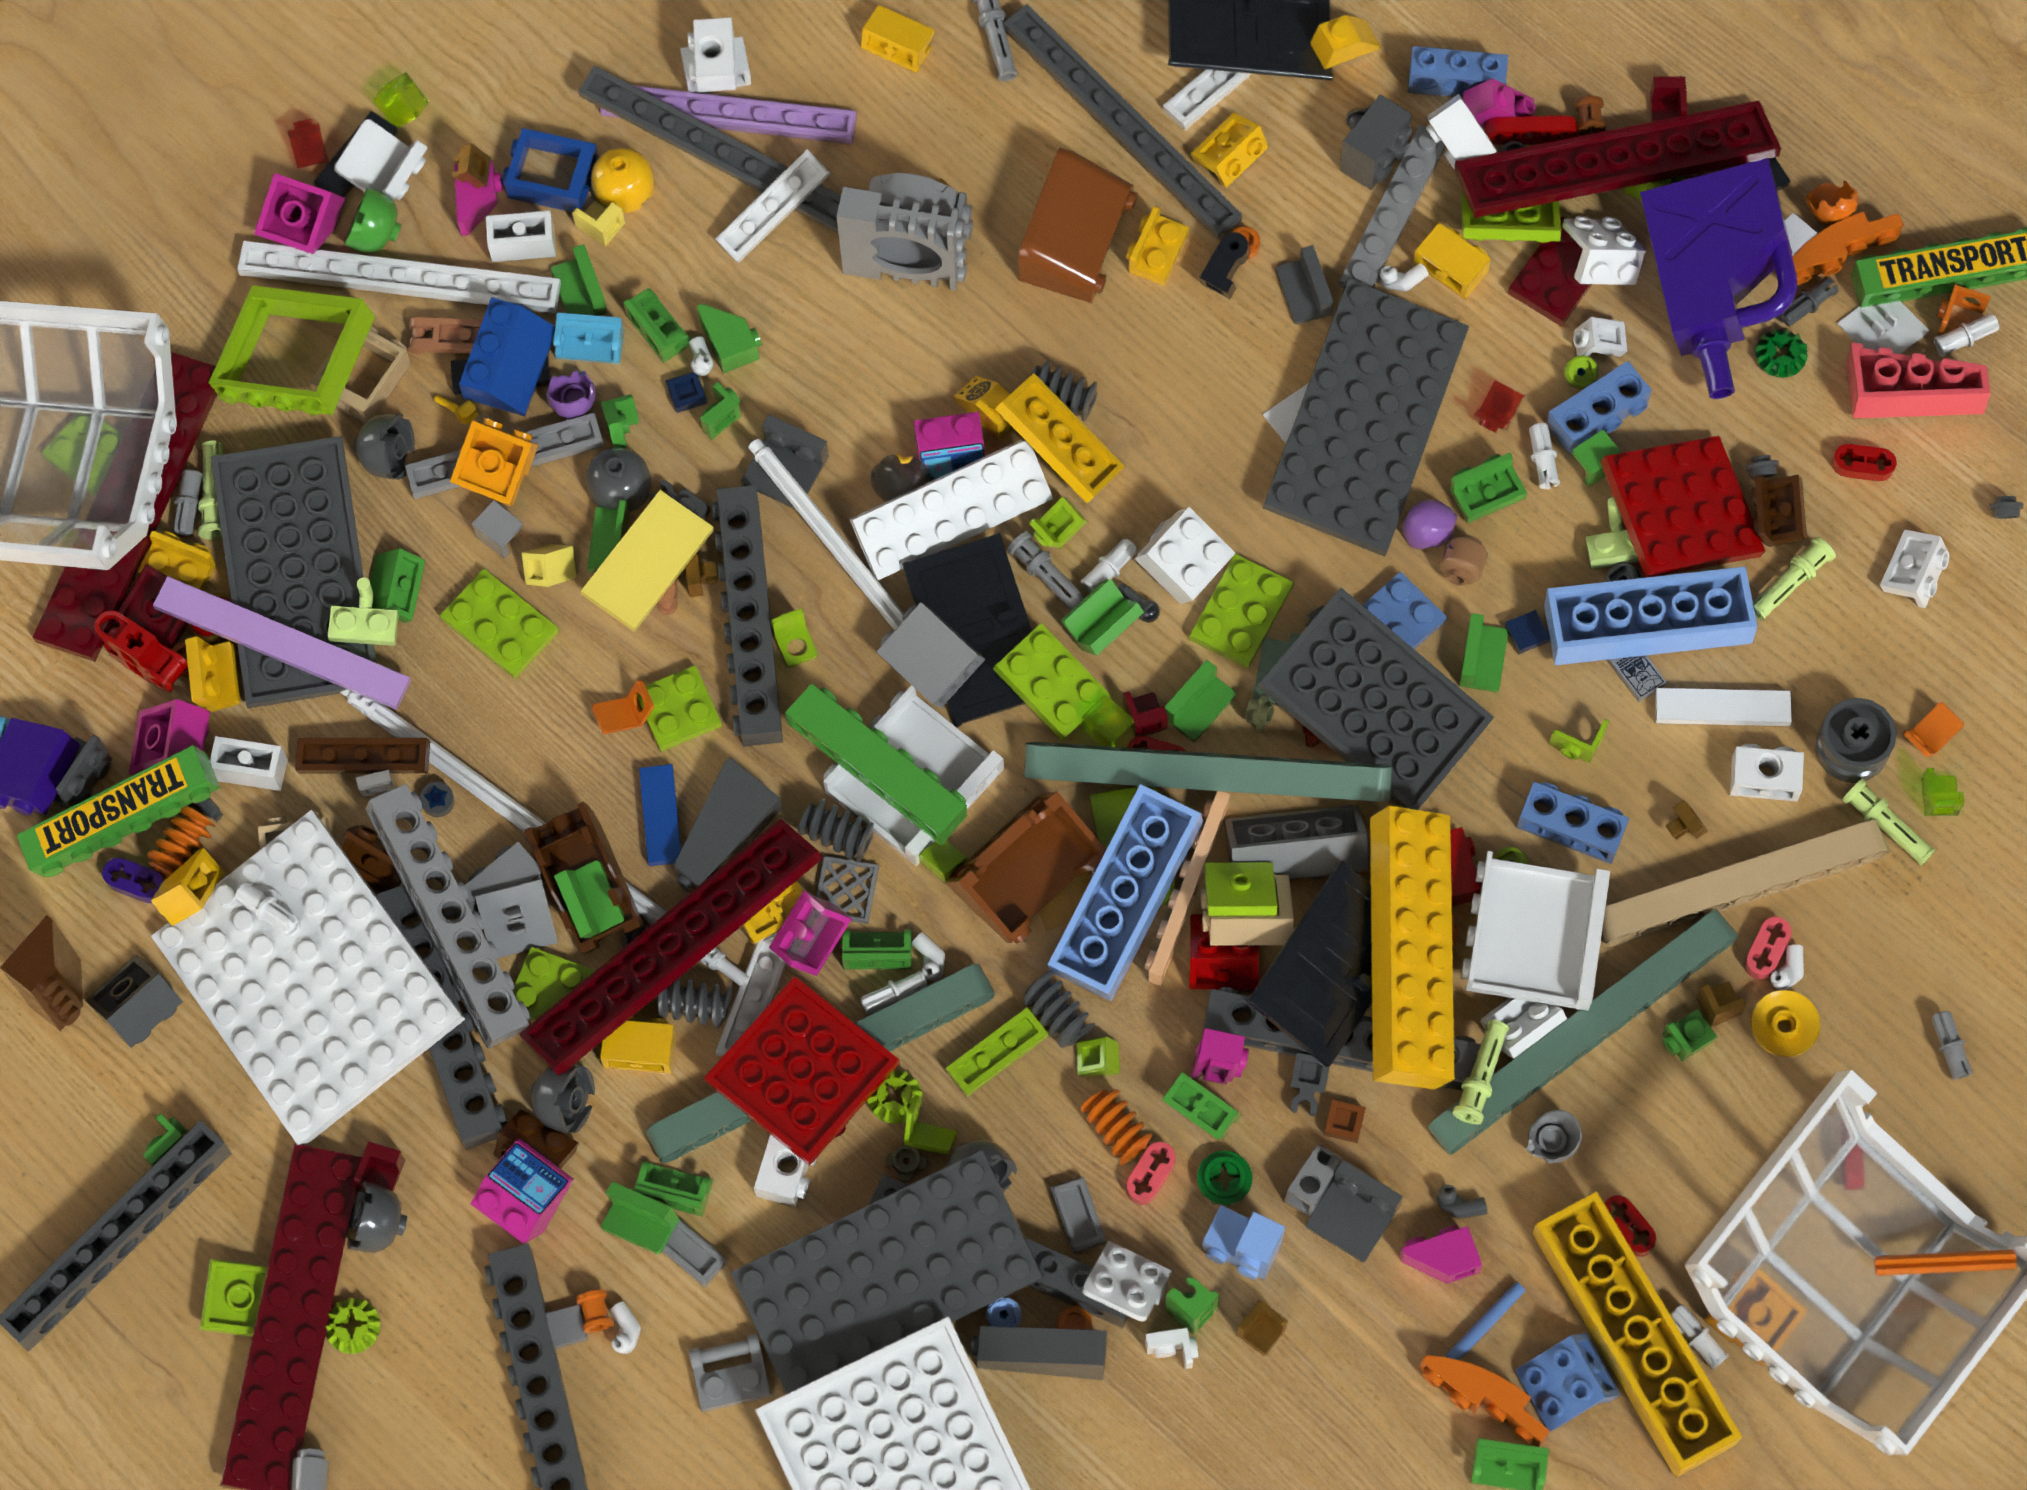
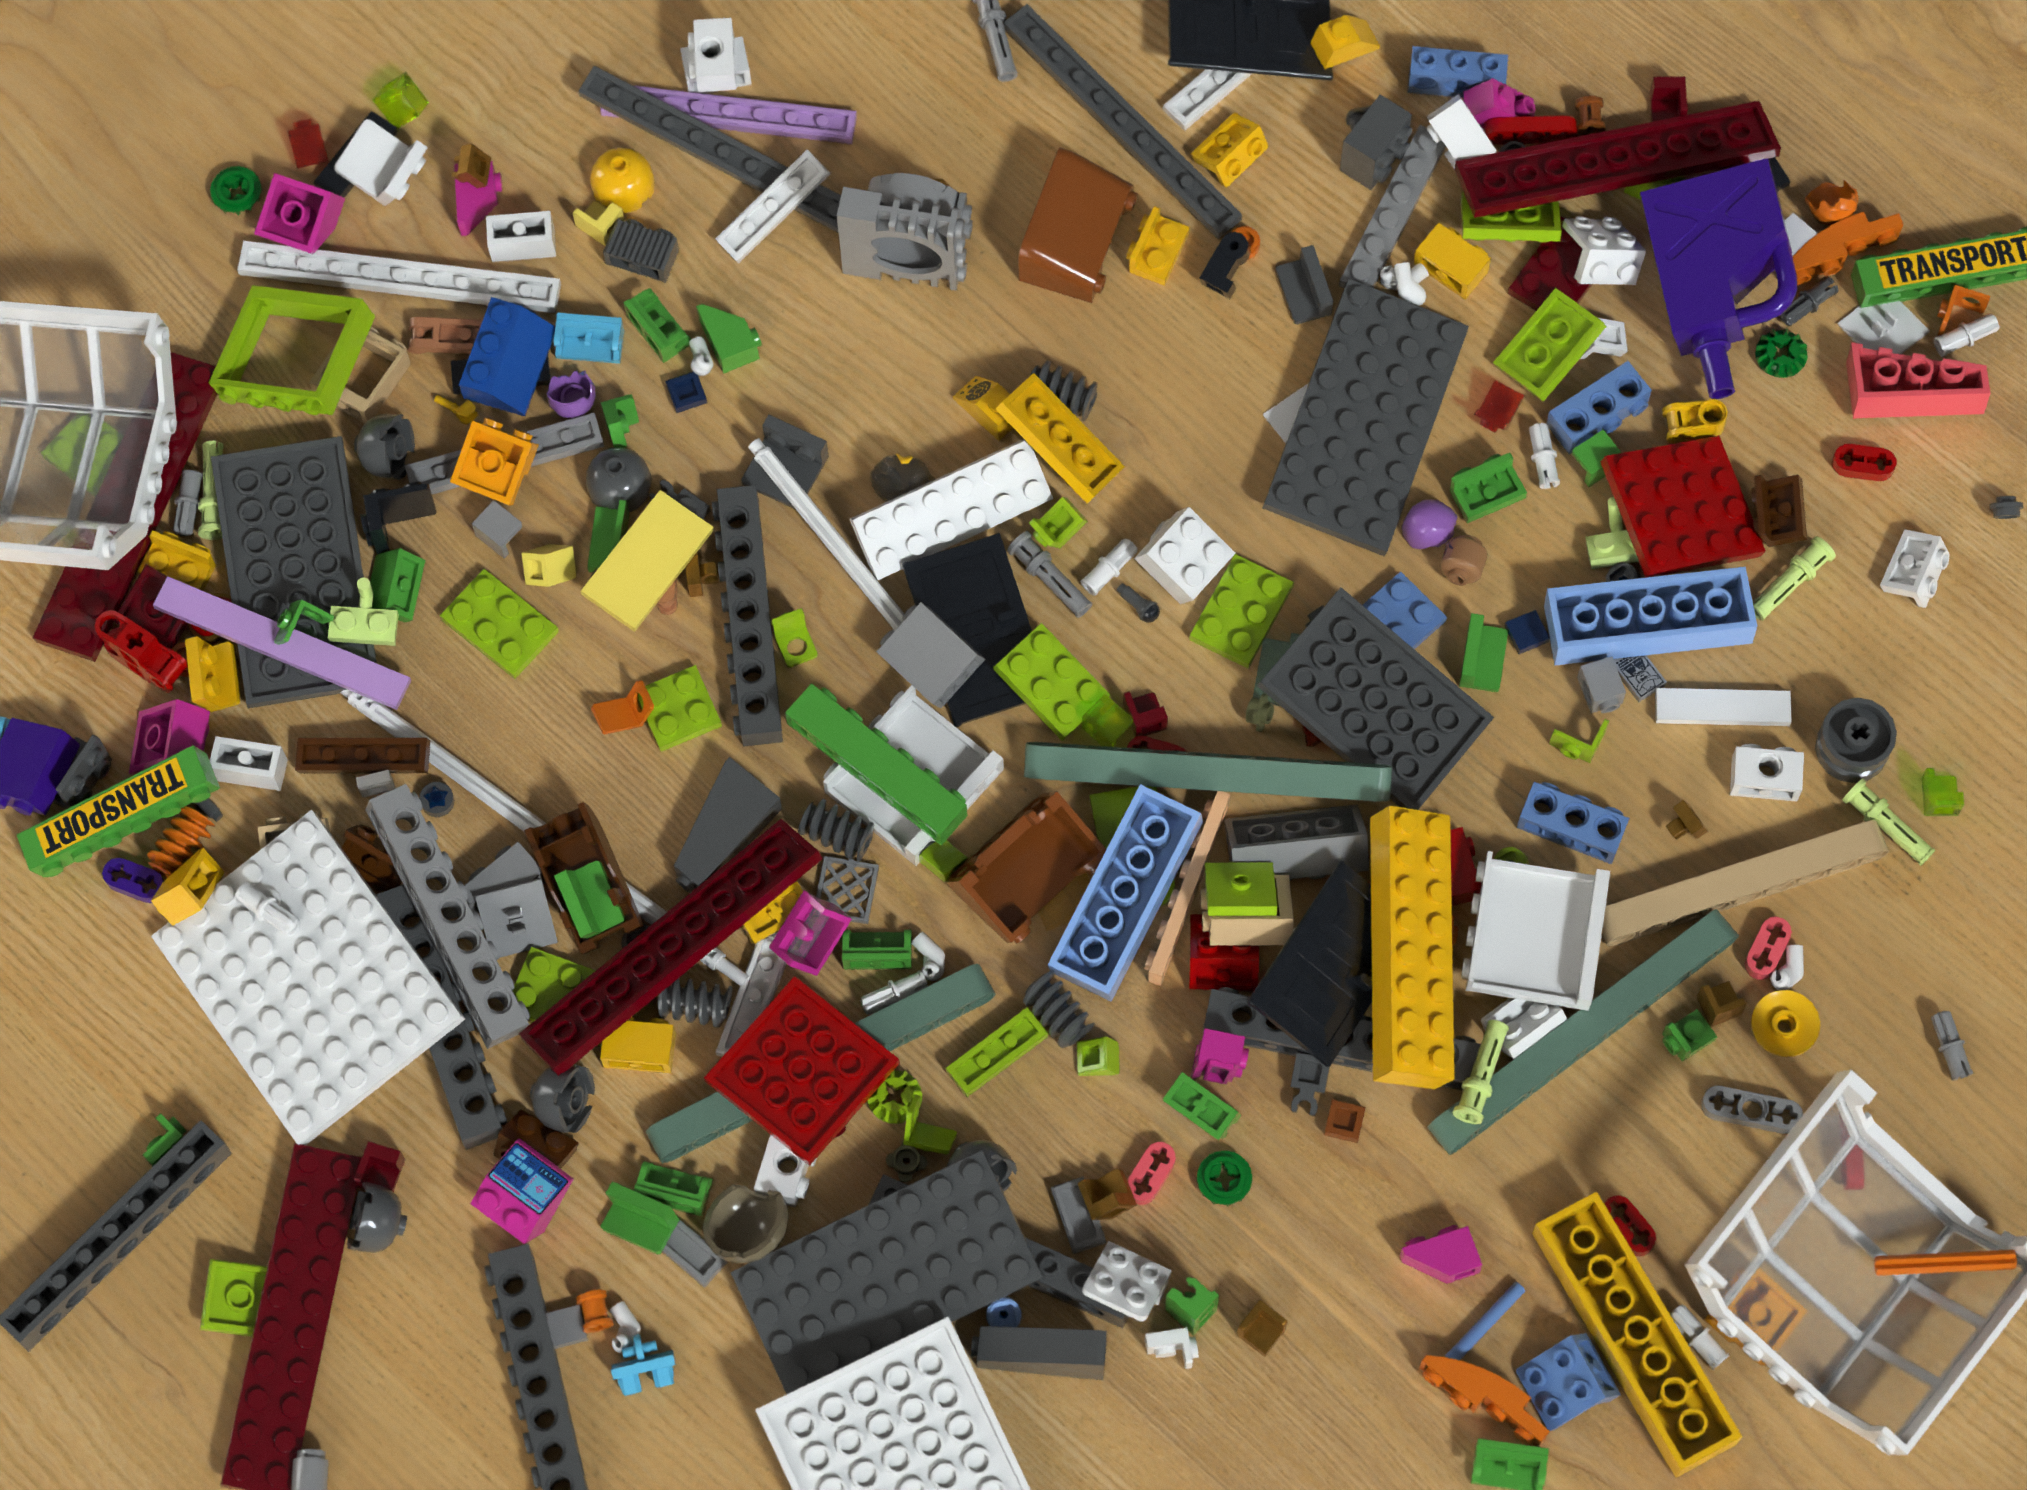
(47, 974): reddish brown slope -> none
(134, 1001): dark grey slope -> none
(230, 179): none -> green gear
(290, 617): none -> bright green bracket
(364, 1335): lime gear -> none
(373, 222): bright green cylinder -> none
(394, 506): none -> black bracket
(547, 195): blue window -> none
(579, 285): bright green panel -> none
(628, 1371): none -> medium azure hips
(641, 249): none -> dark grey brick
(660, 814): blue tile -> none
(721, 415): bright green bracket -> none
(731, 1384): light grey plate -> none
(745, 1224): none -> dark tan cylinder
(897, 38): yellow hinge -> none
(949, 442): dark pink slope -> none
(1074, 1318): orange tile -> none
(1101, 617): bright green panel -> none
(1107, 1195): none -> pearl gold panel
(1115, 1125): orange piece -> none
(1199, 702): bright green panel -> none
(1244, 1242): light blue brick -> none
(1313, 1180): light grey leg -> none
(1354, 1211): dark grey bracket -> none
(1407, 287): none -> white arm
(1457, 1206): dark grey arm -> none
(1549, 344): none -> lime plate
(1554, 1136): light grey hair -> none
(1581, 371): lime tile -> none
(1601, 685): none -> light grey brick
(1687, 420): none -> yellow piece
(1724, 1114): none -> light grey beam
(1762, 466): dark grey plate -> none
(1934, 730): orange bracket -> none

